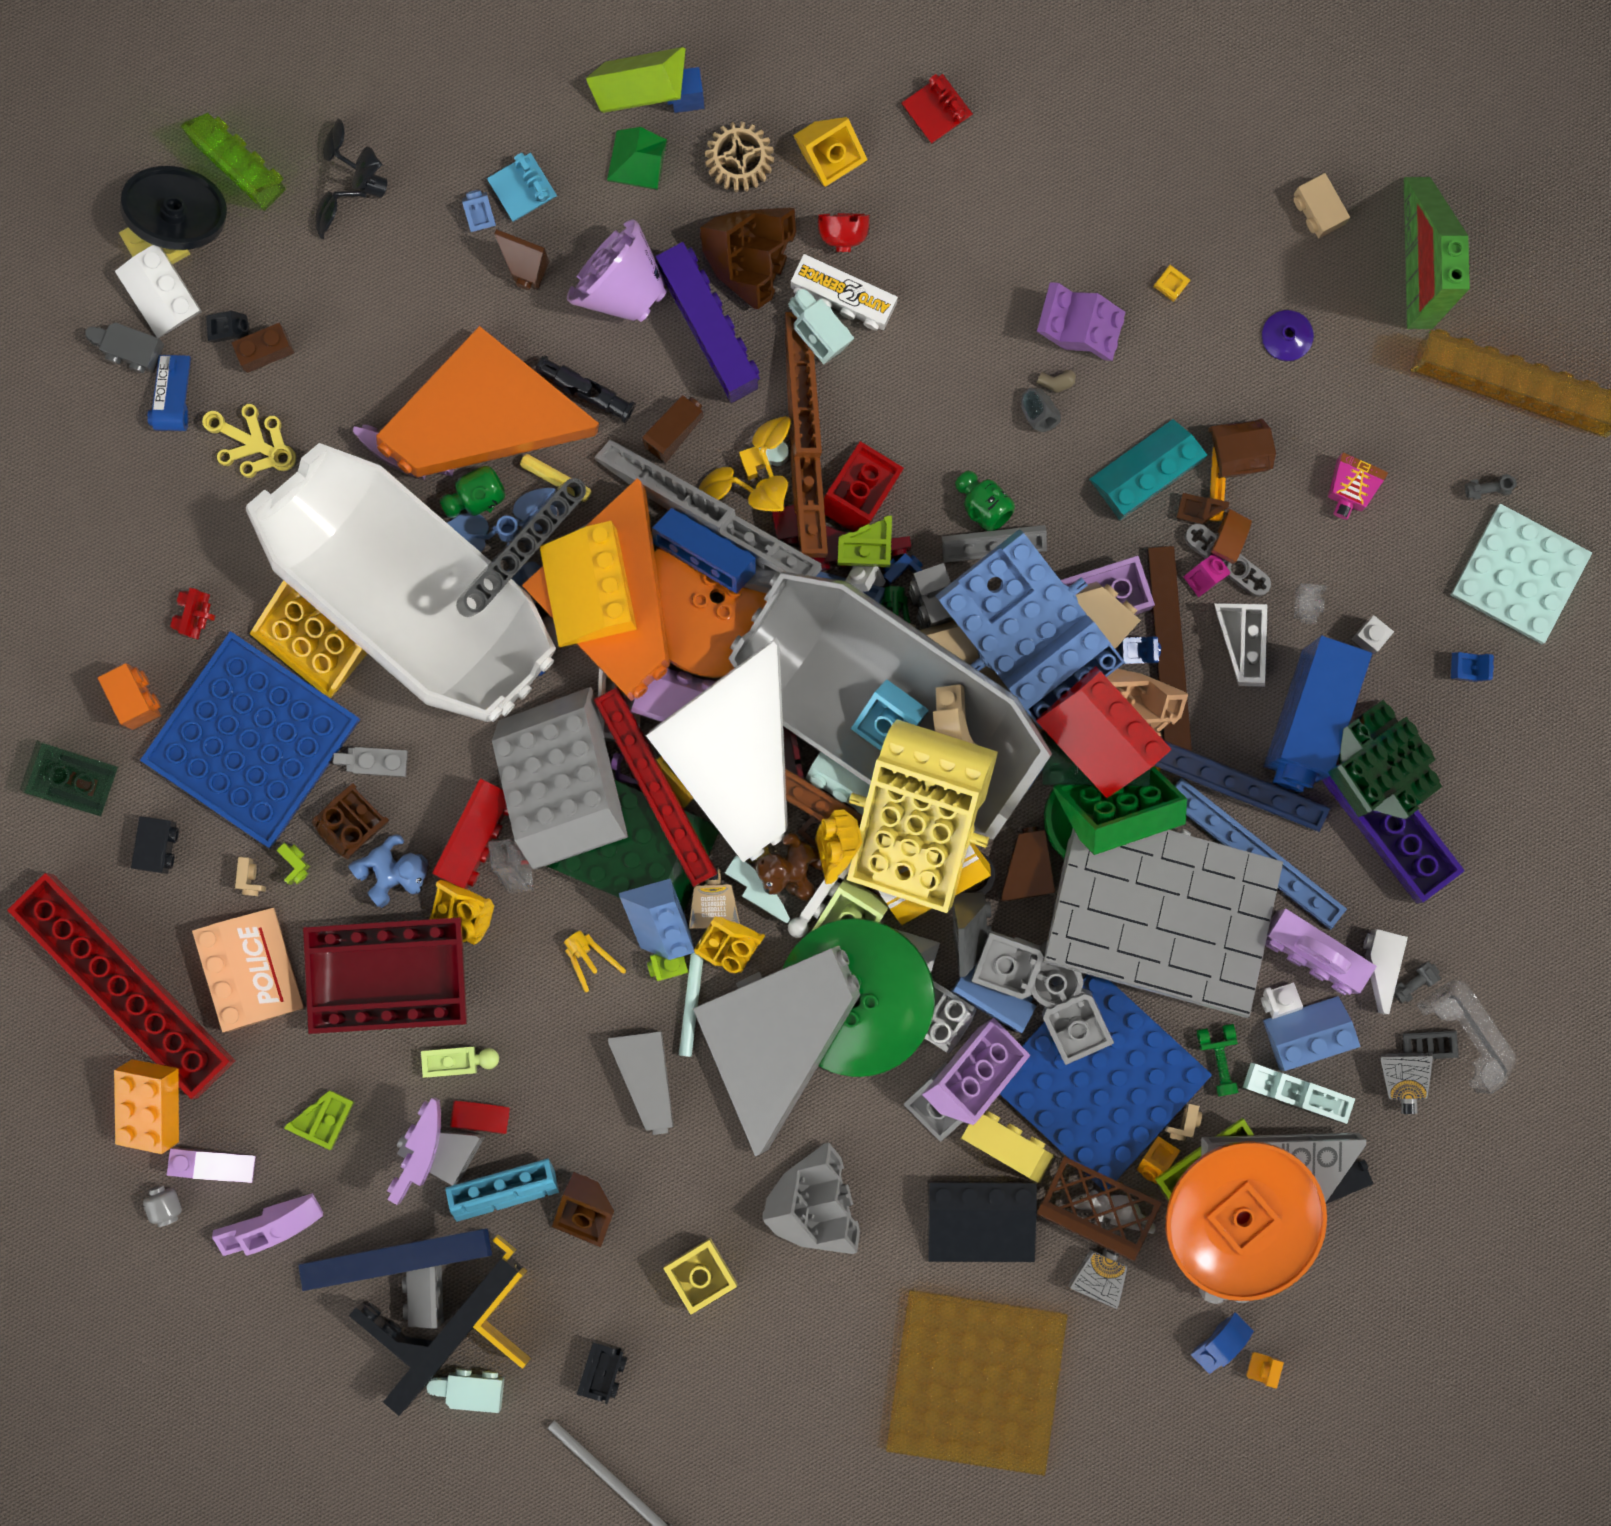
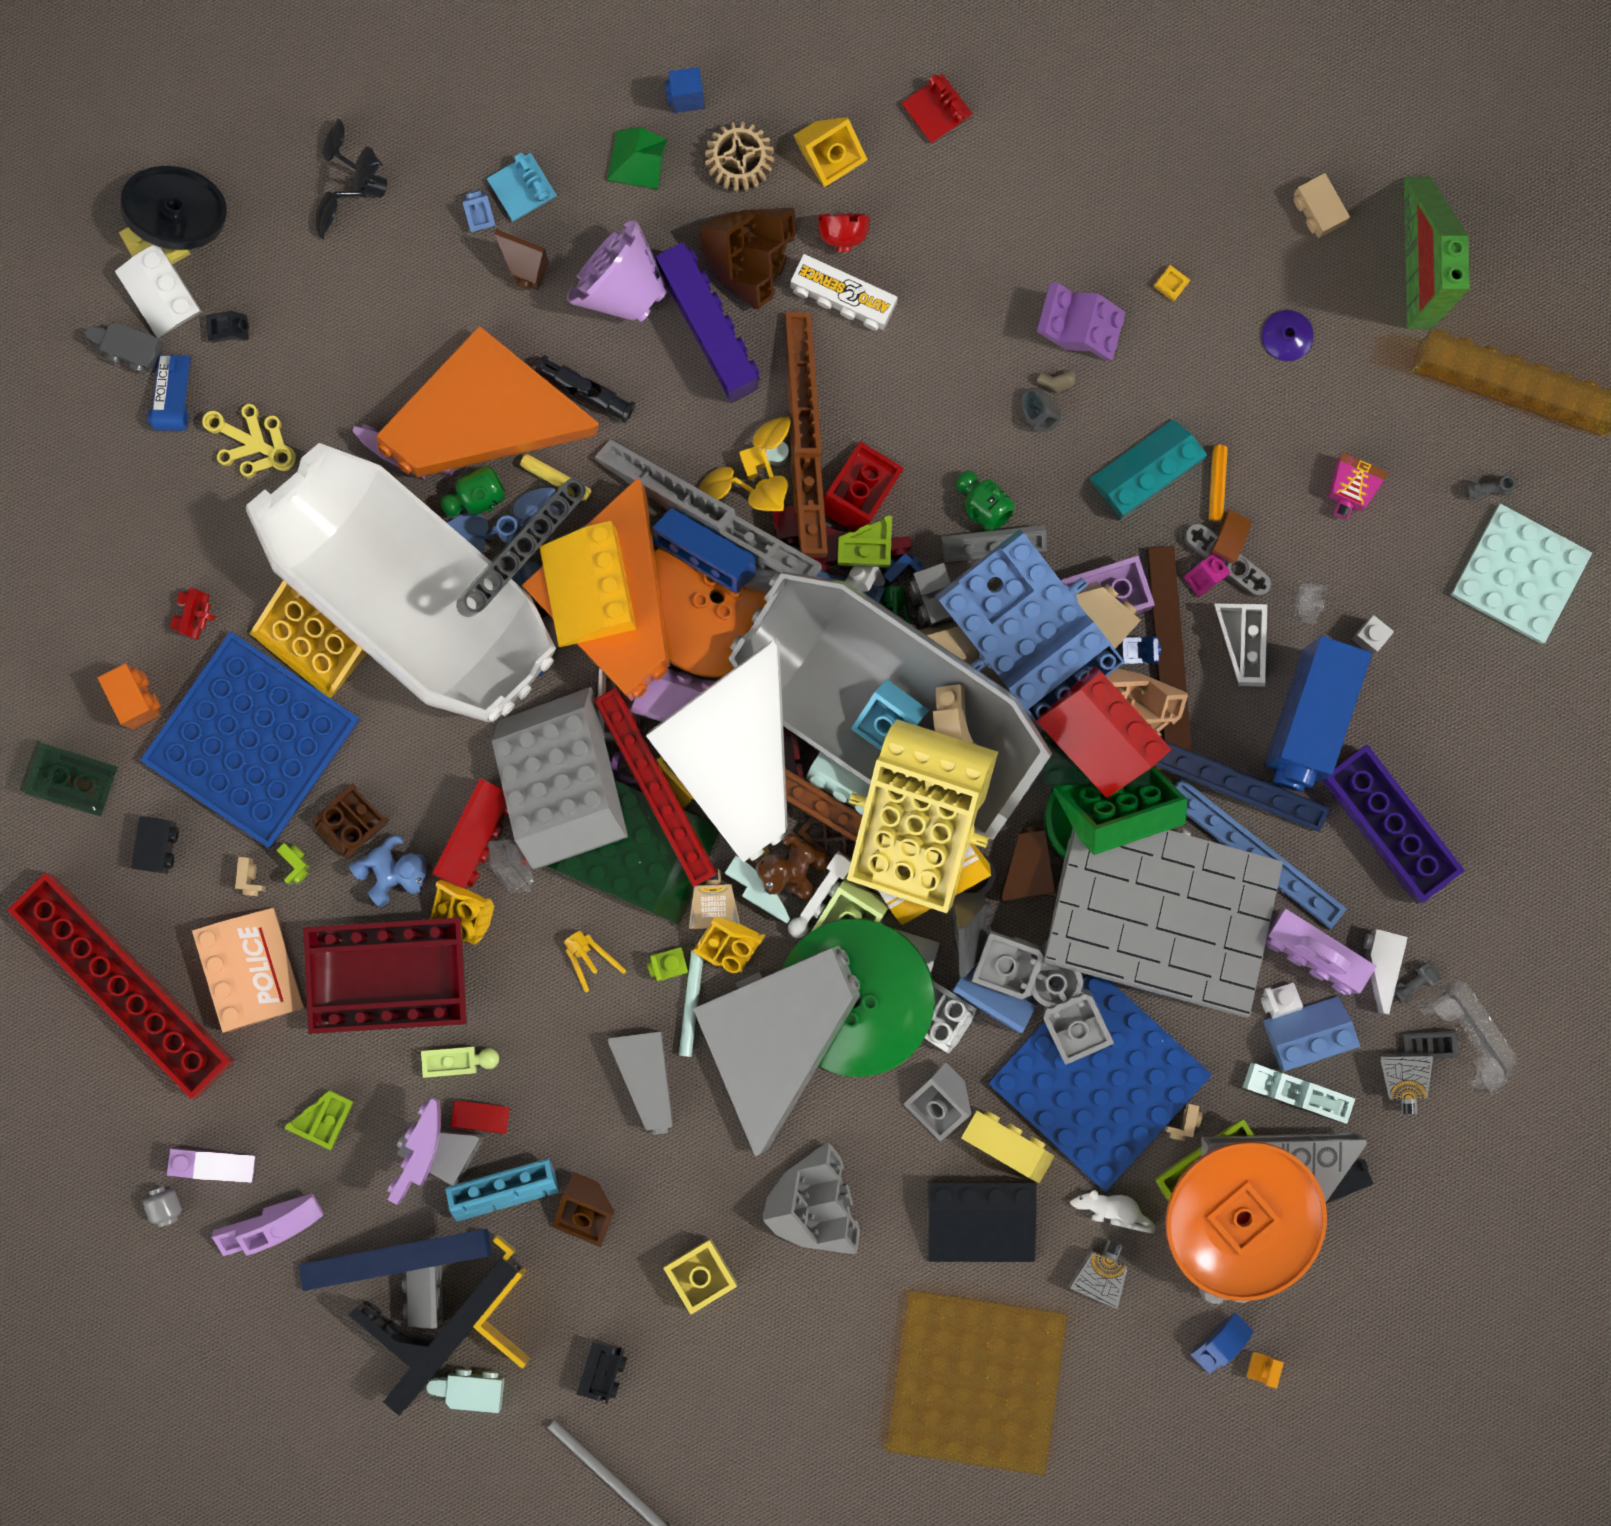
(146, 1106): light orange brick -> none
(234, 159): clear neon green slope -> none
(263, 347): reddish brown brick -> none
(374, 761): light grey hinge -> none
(638, 80): lime slope -> none
(658, 920): medium blue slope -> none
(673, 428): reddish brown slope -> none
(819, 326): light aqua hinge -> none
(837, 843): yellow slope -> none
(977, 1073): lavender slope -> none
(1088, 1230): reddish brown fence -> none
(1157, 1159): light orange bracket -> none
(1199, 509): reddish brown slope -> none
(1226, 1086): green bar -> none
(1243, 448): reddish brown slope -> none
(1384, 764): dark green piece -> none
(1472, 667): blue bracket -> none

